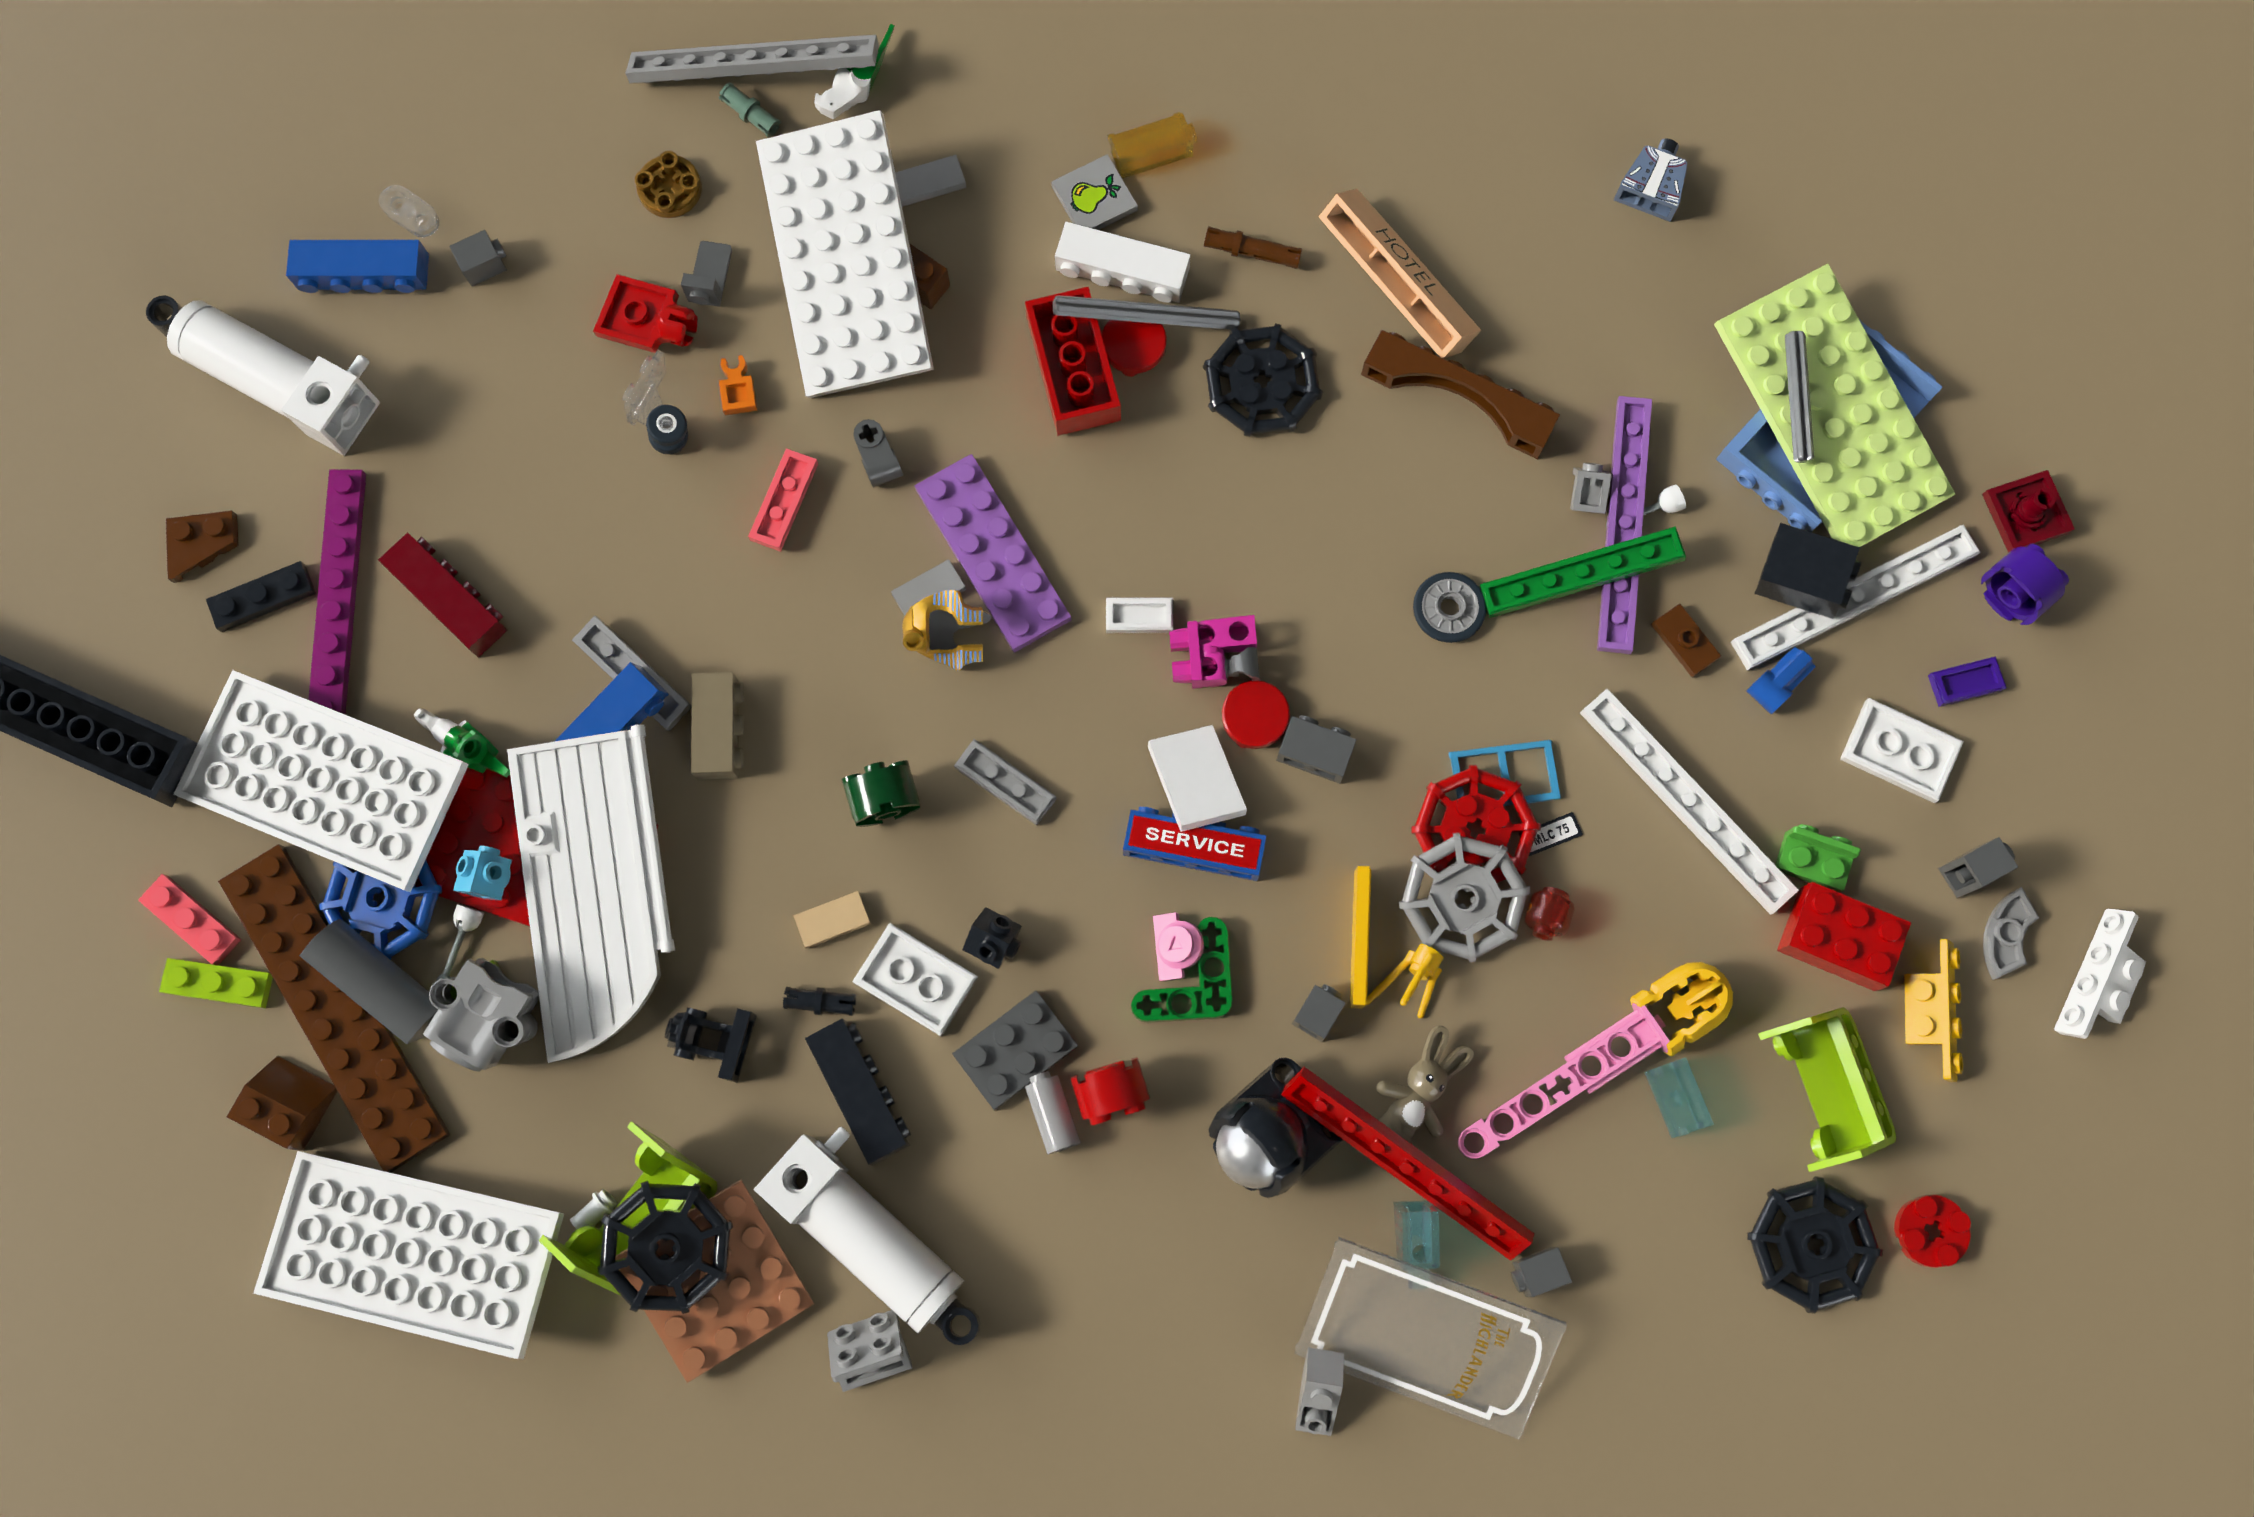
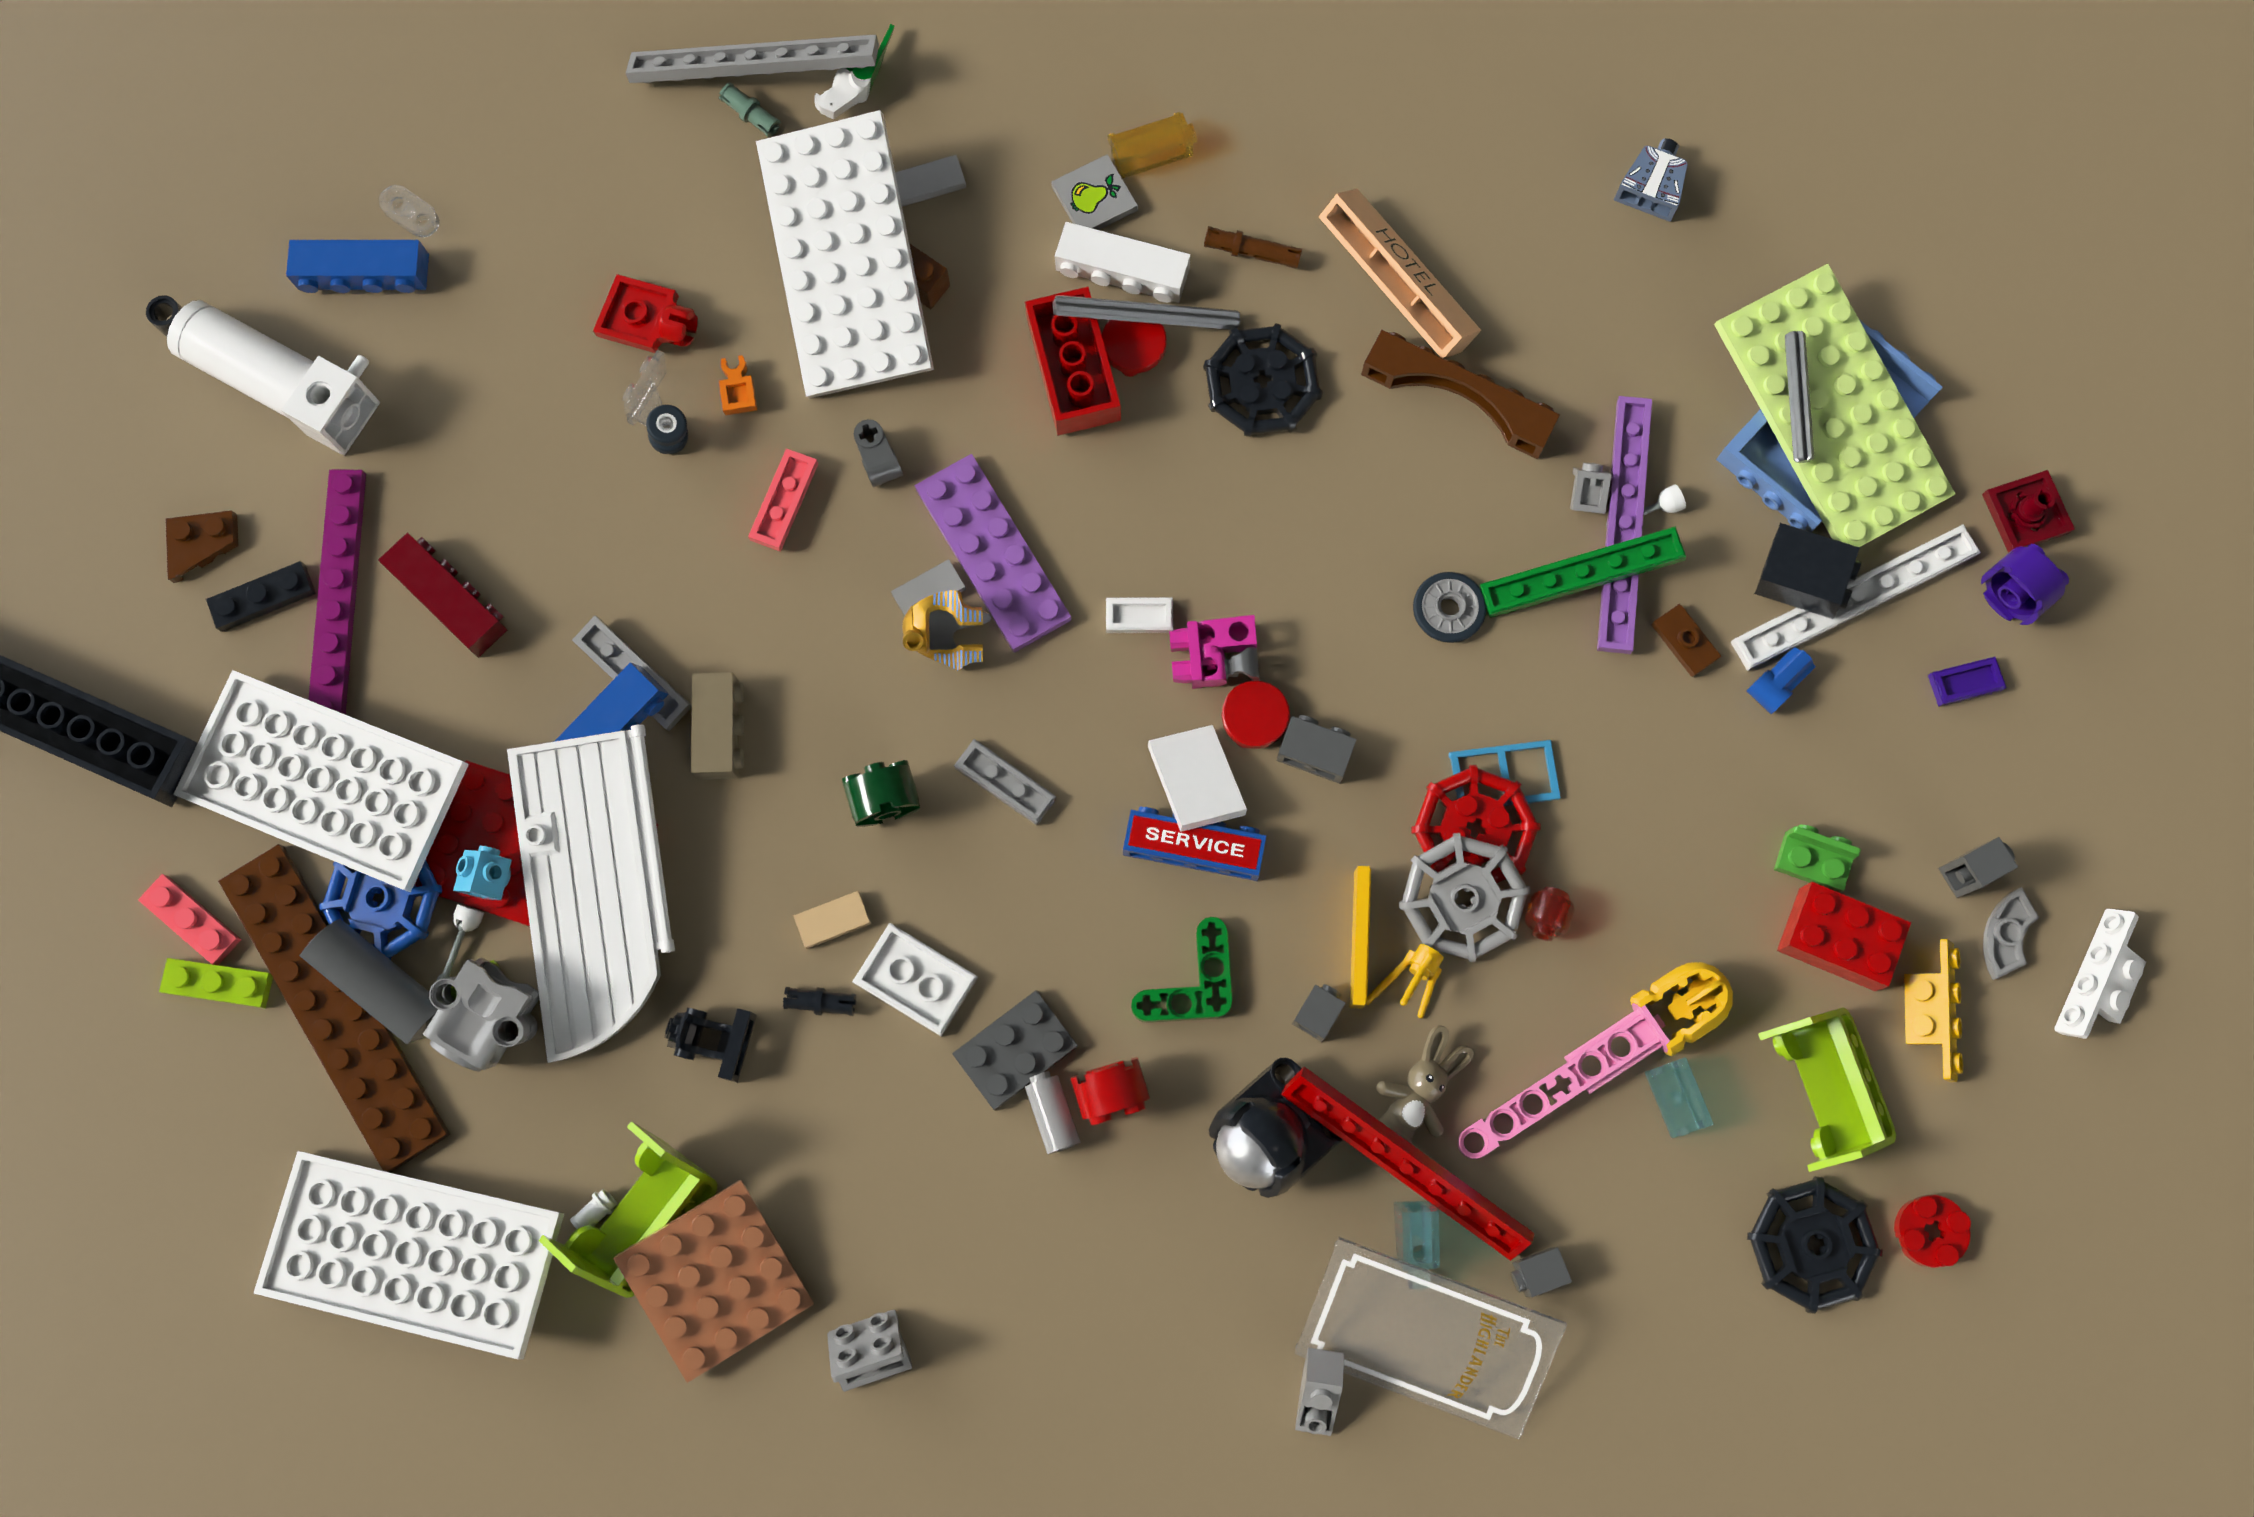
(283, 1103): reddish brown slope -> none
(463, 742): green animal -> none
(479, 257): dark grey brick -> none
(643, 1245): black plate -> none
(668, 185): pearl gold tile -> none
(709, 274): dark grey bracket -> none
(858, 1092): black brick -> none
(865, 1236): white piece -> none
(993, 938): black brick -> none
(1177, 945): bright pink piece -> none
(1555, 833): sticker -> none
(1689, 802): white plate -> none
(1902, 750): white tile -> none

